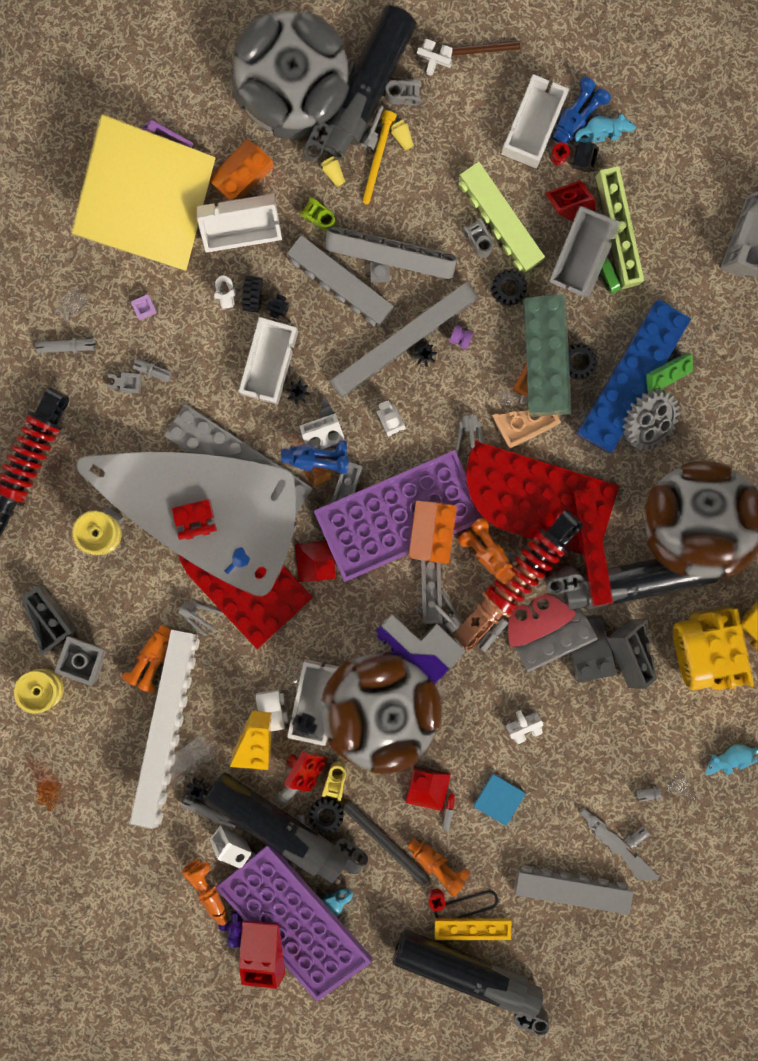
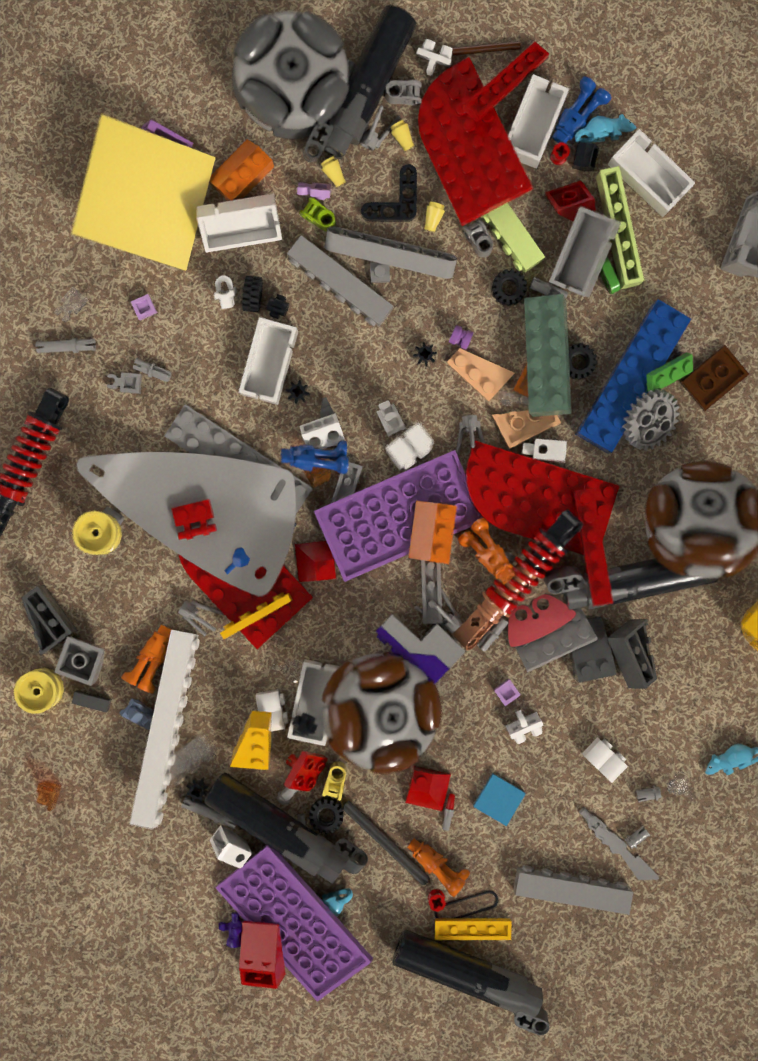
(91, 701): none -> dark grey piece
(134, 713): none -> sand blue hips
(208, 897): orange piece -> none
(248, 618): none -> yellow plate
(318, 190): none -> lavender plate
(388, 119): yellow piece -> none
(398, 207): none -> black beam
(403, 339): light grey beam -> none
(414, 445): none -> white piece
(433, 216): none -> light yellow cone
(469, 156): none -> red plate
(479, 373): none -> light nougat wing
(505, 81): none -> red plate
(507, 692): none -> lavender plate
(546, 288): none -> light grey axle
(555, 453): none -> white torso
(604, 759): none -> white brick
(651, 173): none -> white piece
(712, 650): yellow brick -> none
(714, 378): none -> reddish brown tile

